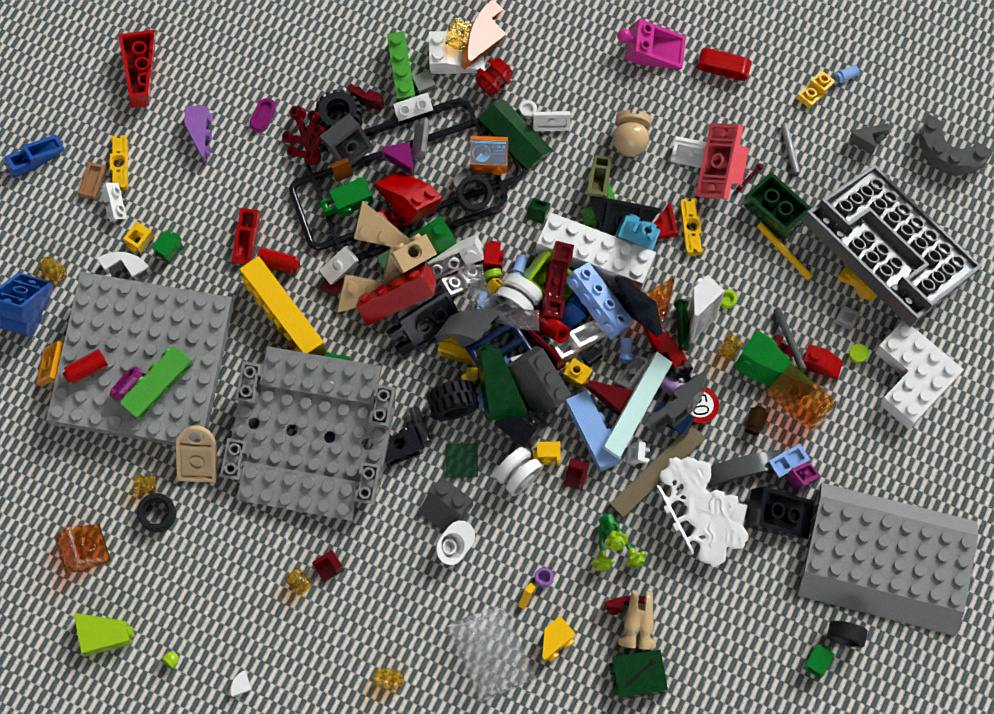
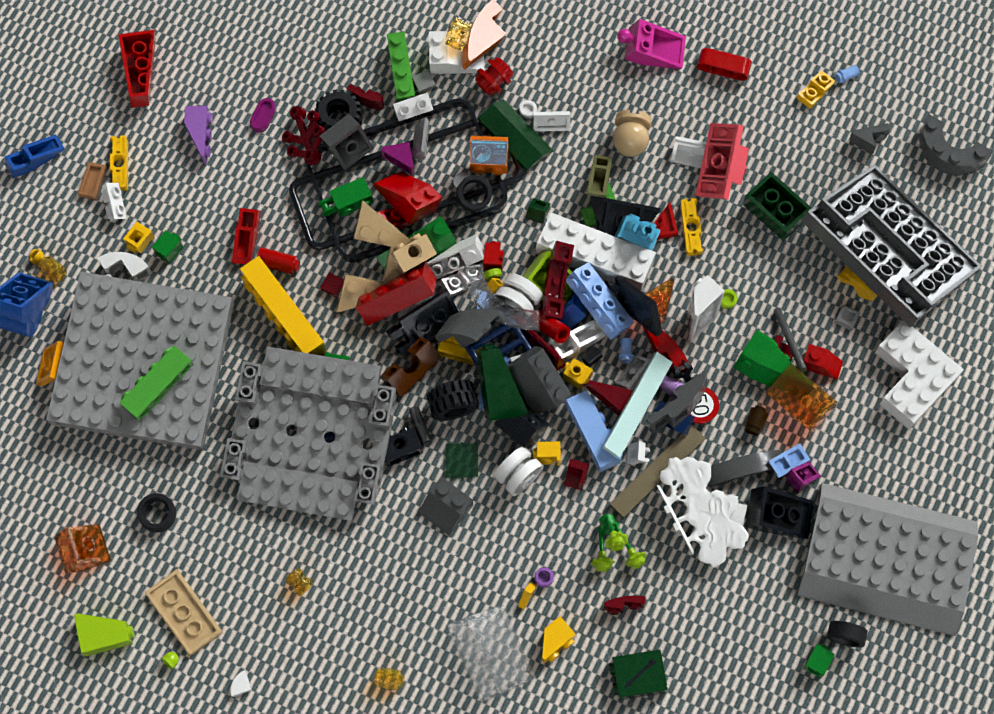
(37, 257): none -> yellow hinge
(85, 367): red brick -> none
(125, 383): magenta tile -> none
(145, 484): clear yellow wheel -> none
(183, 612): none -> tan tile
(196, 458): tan tile -> none
(328, 566): dark red panel -> none
(339, 265): white brick -> none
(341, 169): dark orange tile -> none
(423, 358): none -> reddish brown arch
(455, 542): white piece -> none
(471, 374): yellow piece -> none
(519, 265): light blue pin -> none
(639, 618): tan piece -> none
(682, 323): dark green axle -> none
(730, 347): clear yellow wheel -> none
(759, 166): dark red hinge -> none
(784, 250): yellow bar -> none
(790, 148): light grey bar -> none
(858, 353): lime tile -> none

